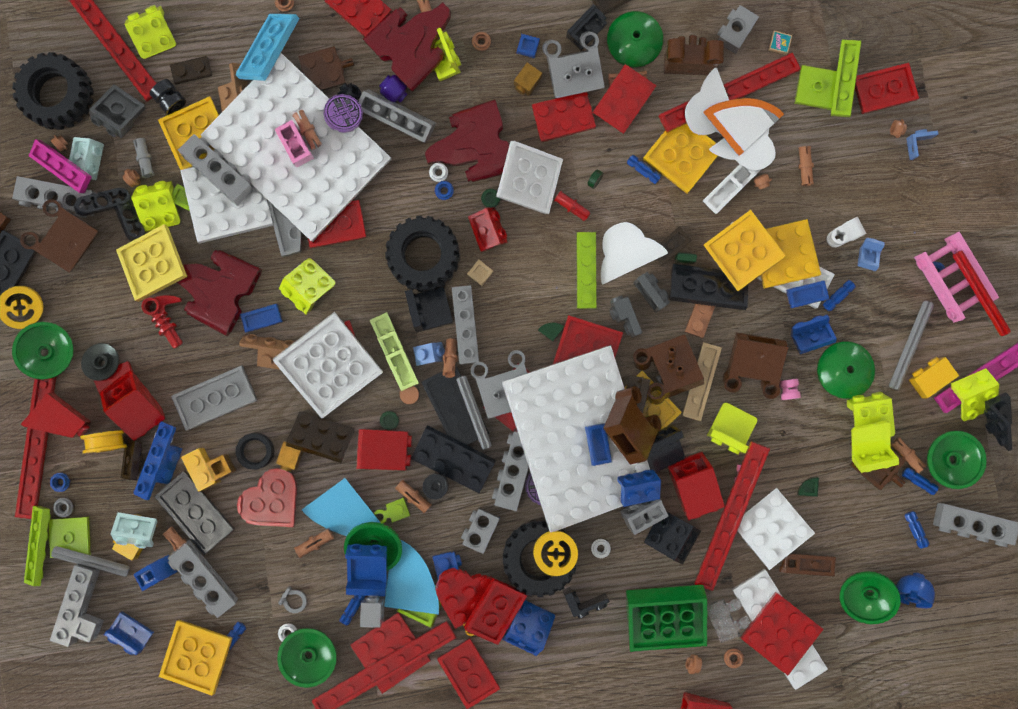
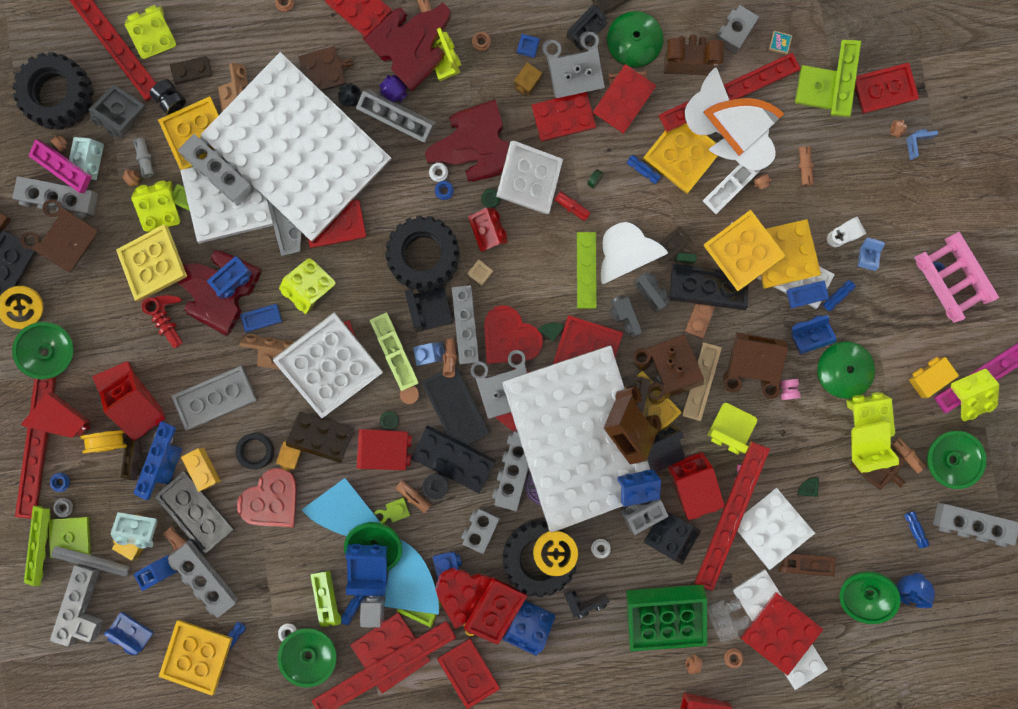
(92, 361): pearl dark grey dish -> none
(117, 204): black beam -> none
(220, 467): pearl gold brick -> none
(229, 278): none -> blue bracket
(267, 46): medium azure tile -> none
(289, 591): light grey piece -> none
(294, 143): bright pink brick -> none
(302, 549): nougat pin -> none
(307, 129): nougat pin -> none
(325, 599): none -> lime plate
(343, 113): tile -> none
(474, 412): light grey axle -> none
(507, 333): none -> red plate
(598, 444): blue tile -> none
(911, 345): light grey axle -> none
(920, 481): blue axle -> none
(981, 293): red axle -> none
(999, 419): black bracket -> none

